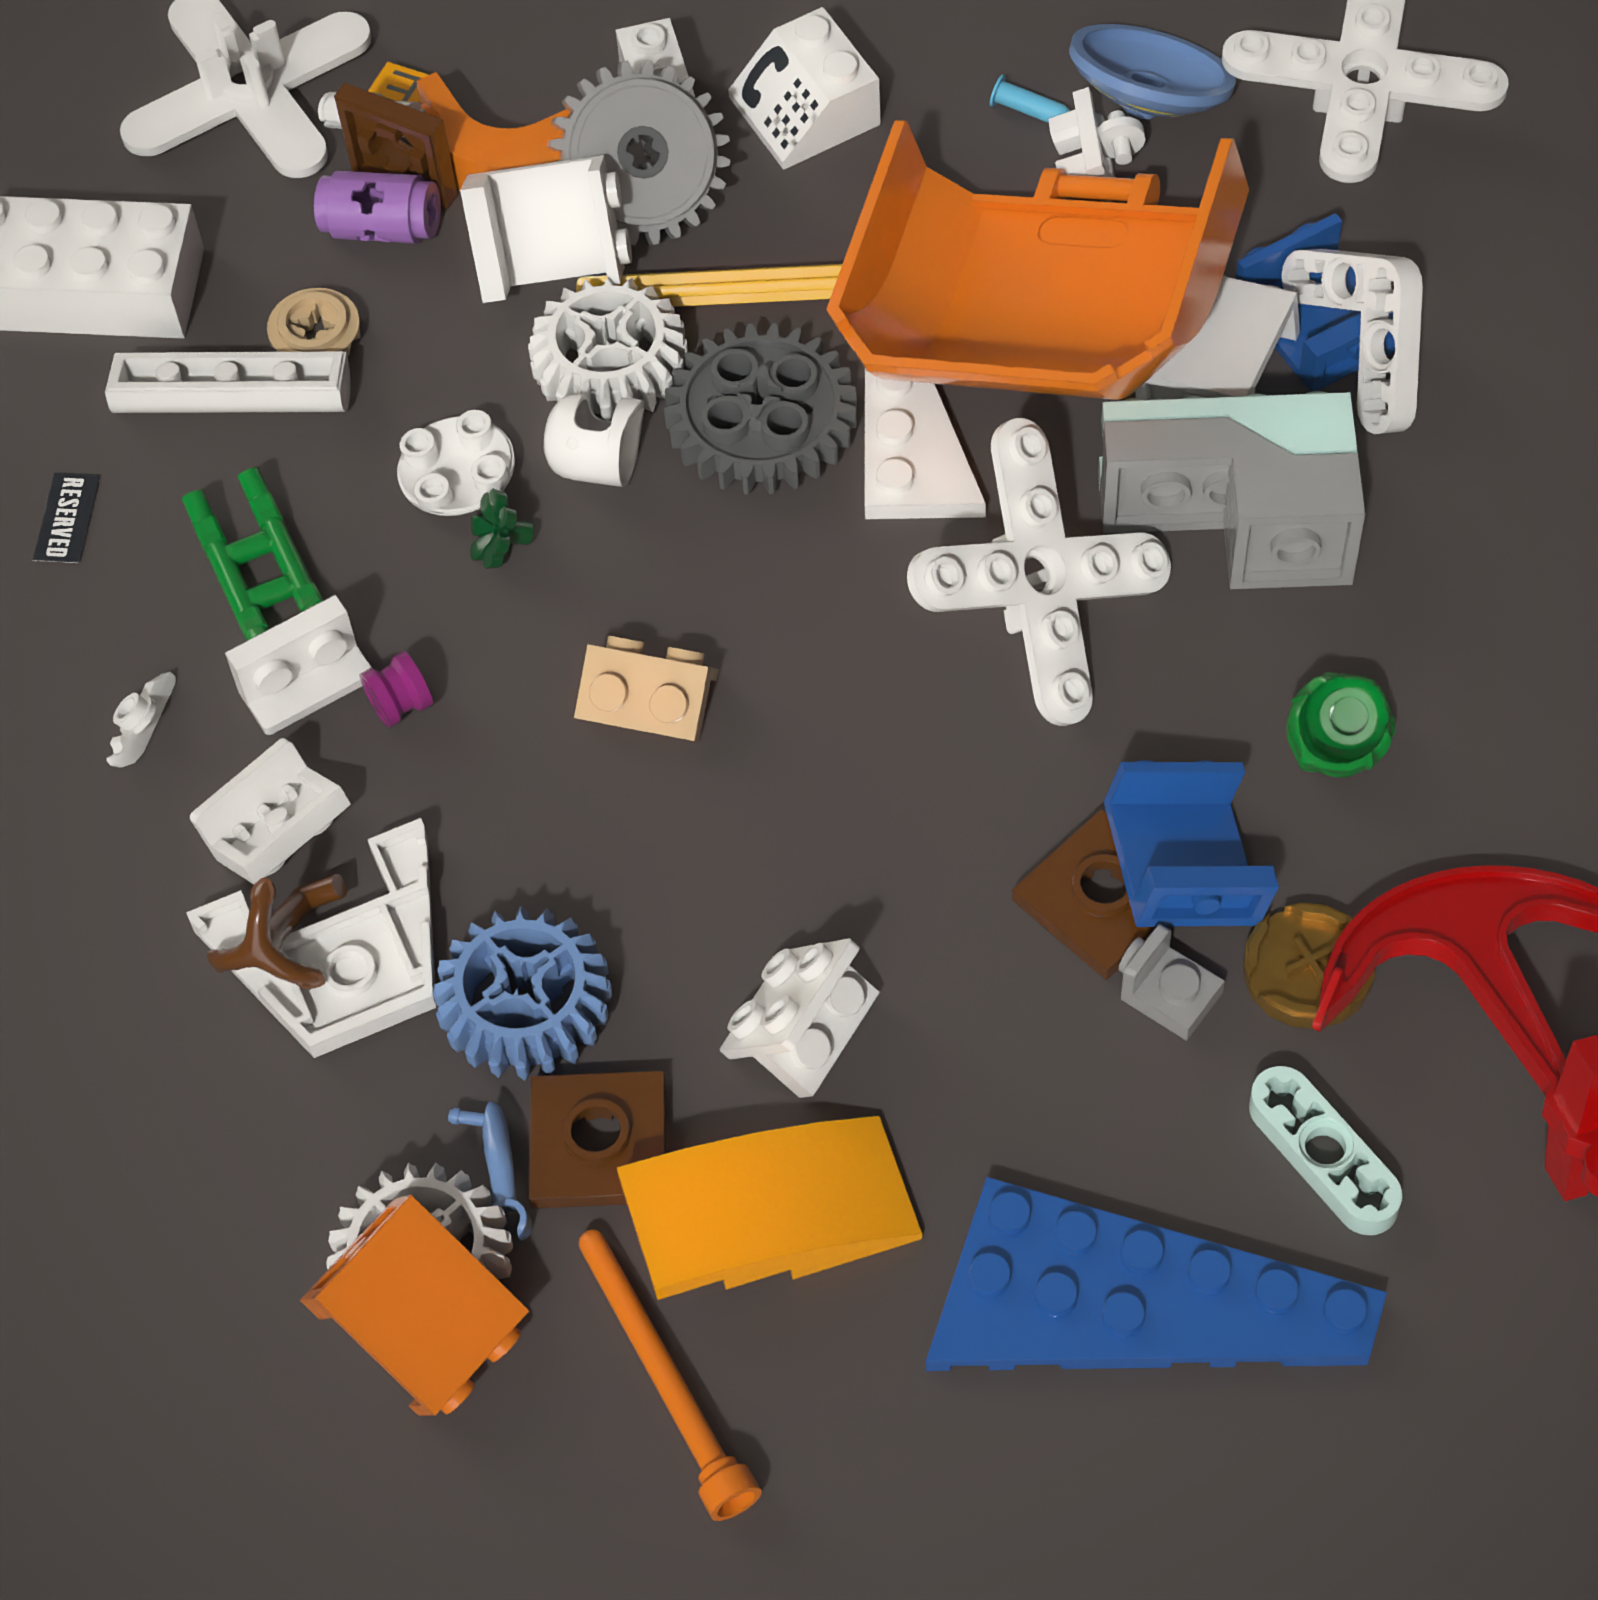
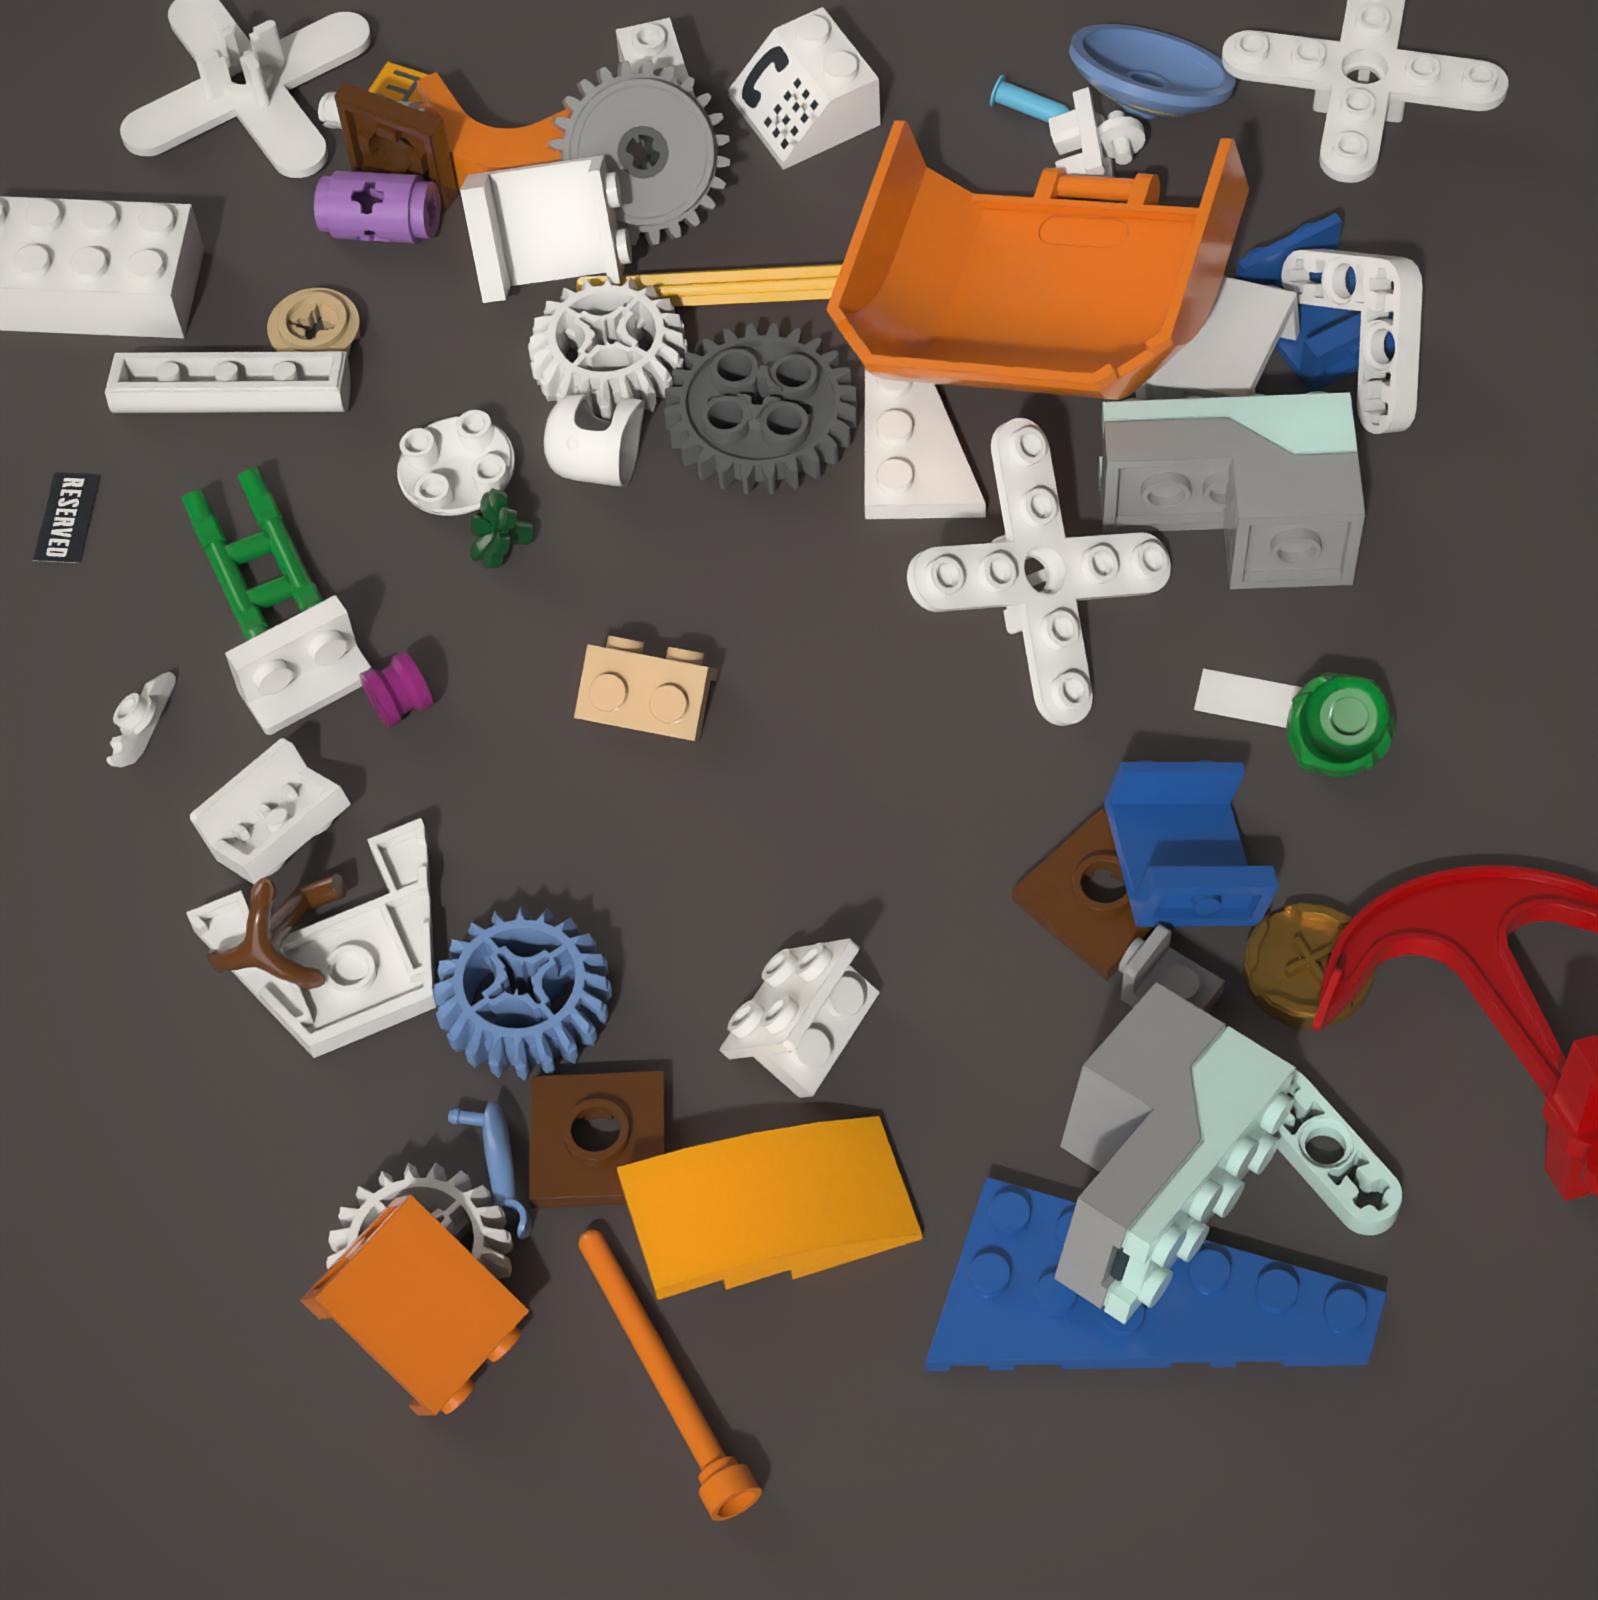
(1173, 1125): none -> piece
(1245, 697): none -> white sticker

